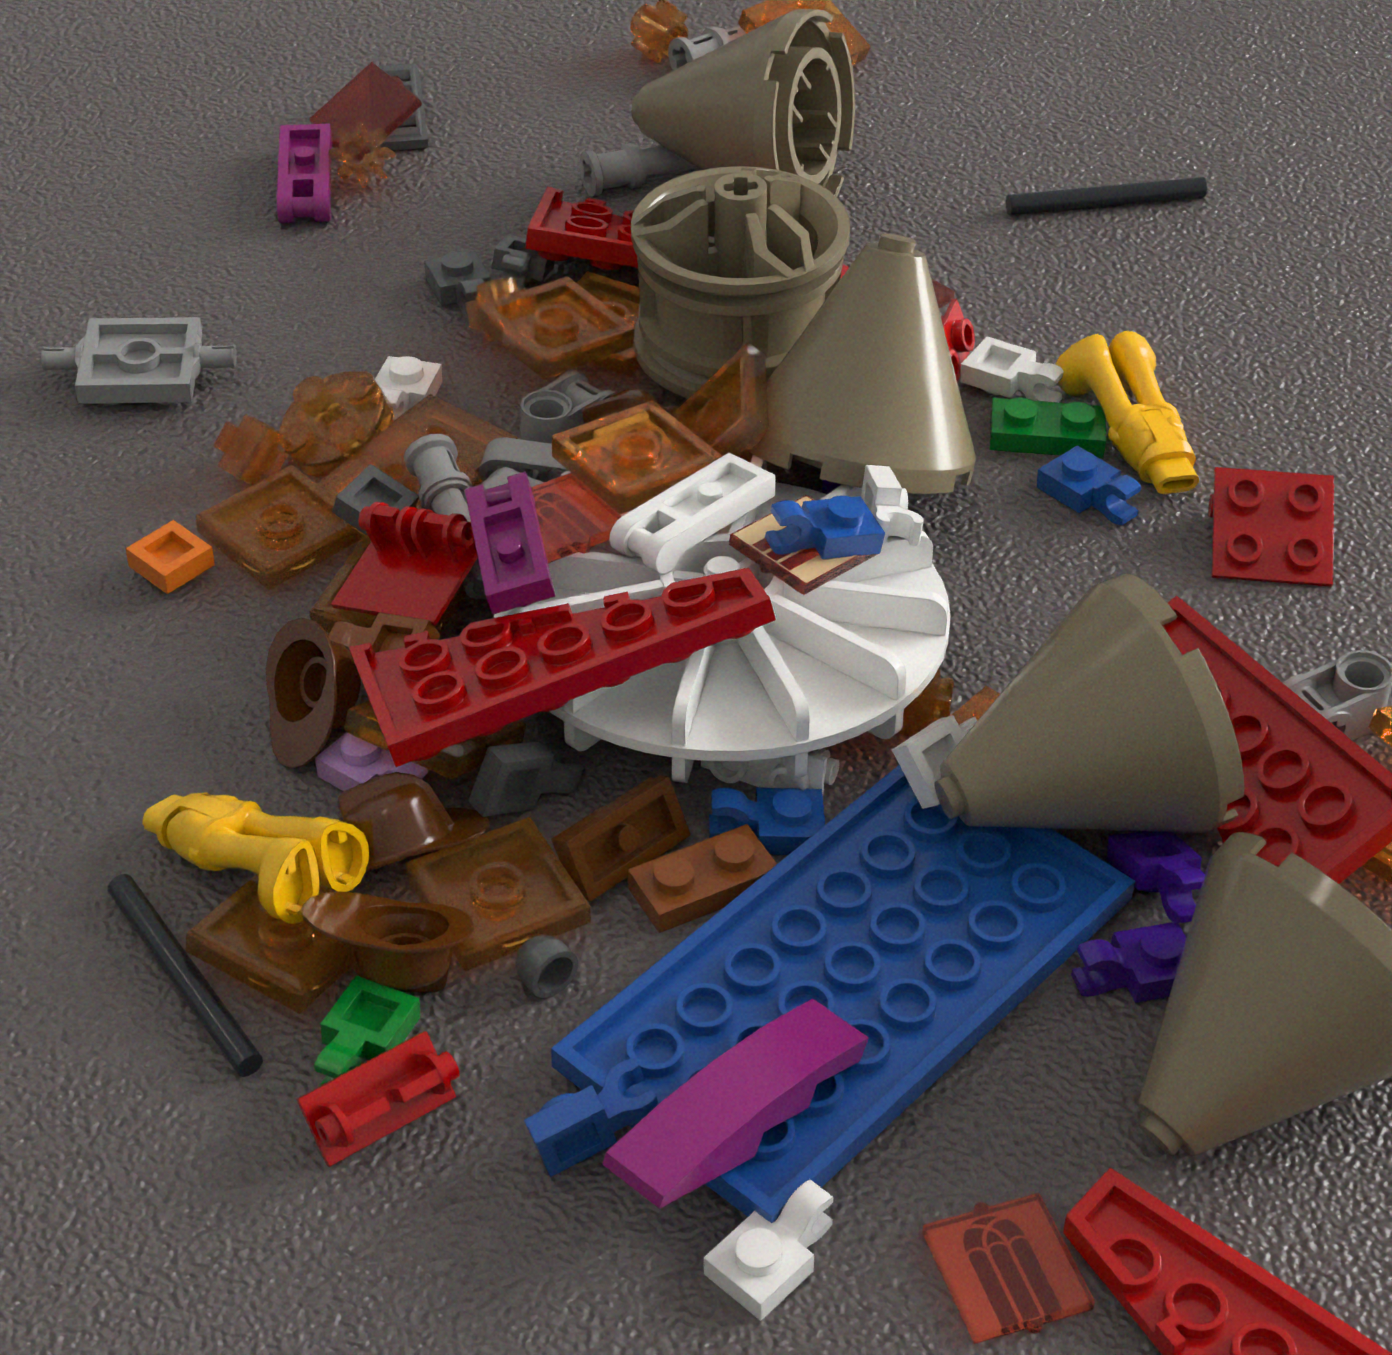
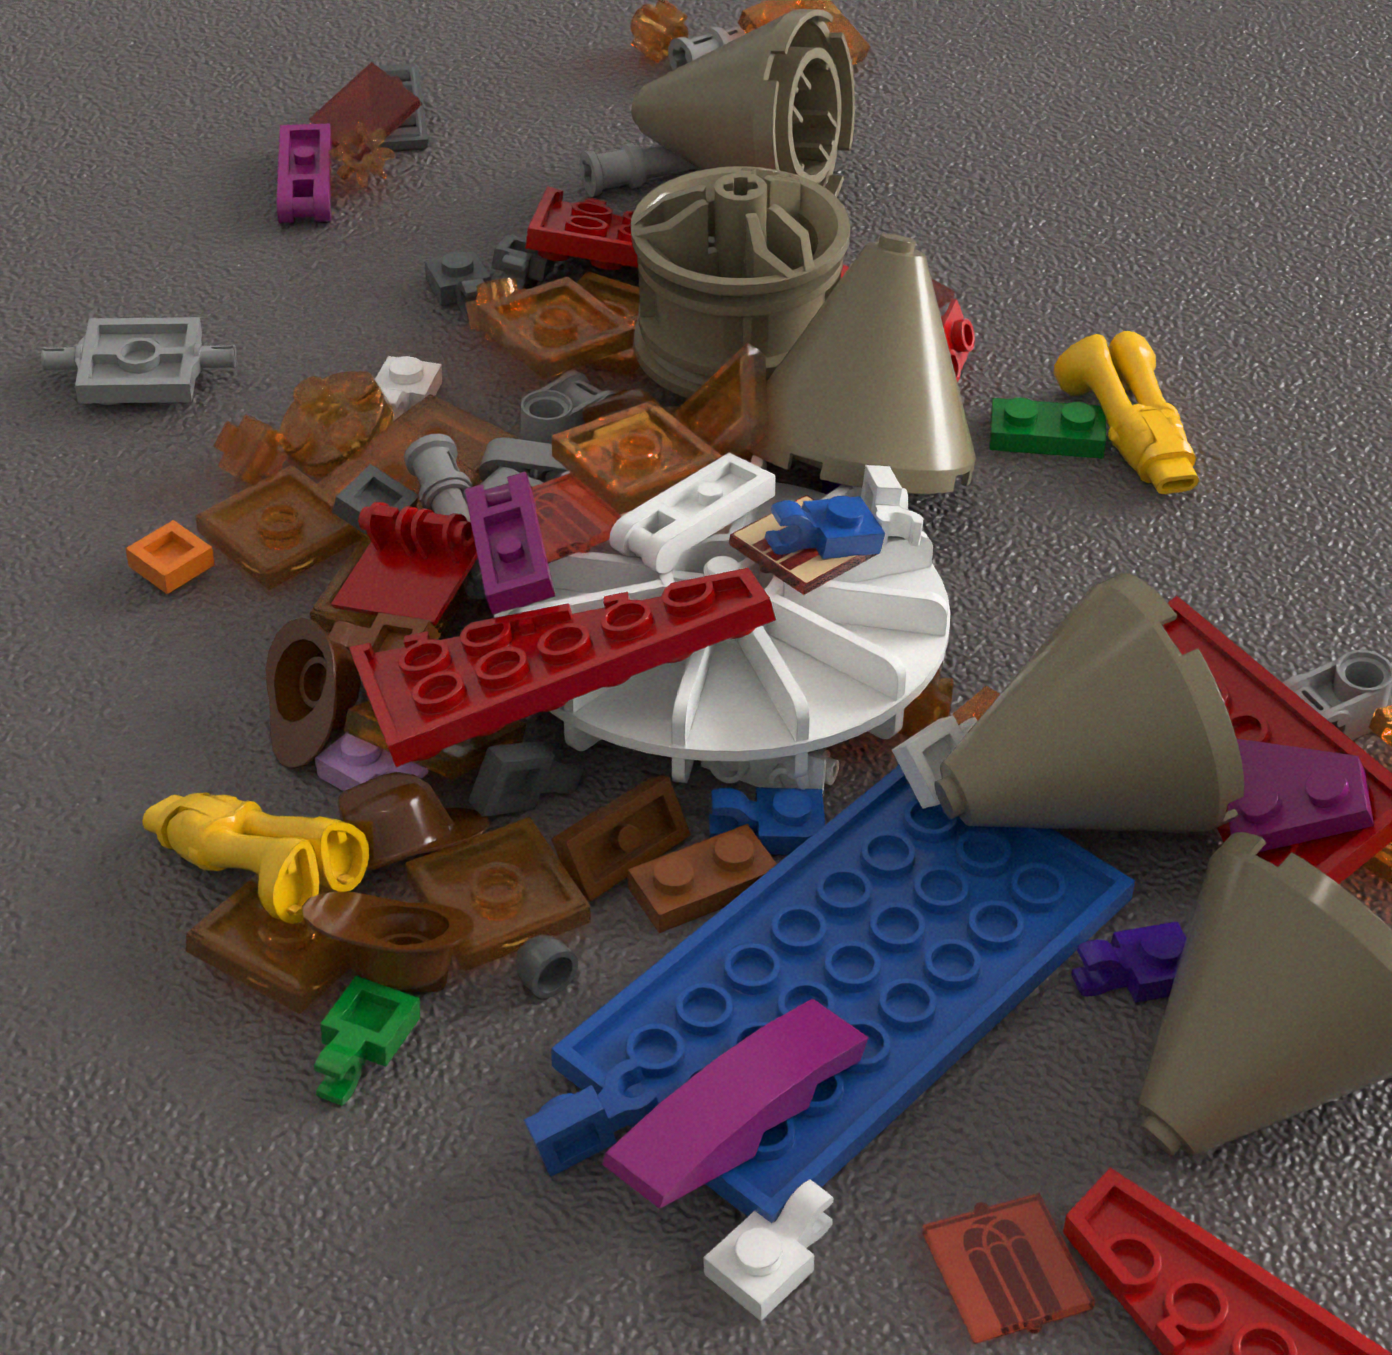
(185, 976): black bar -> none
(378, 1097): red hinge -> none
(1005, 368): white plate -> none
(1086, 481): blue plate -> none
(1106, 195): black bar -> none
(1161, 865): dark purple plate -> none
(1272, 526): red hinge -> none
(1299, 794): none -> magenta wing

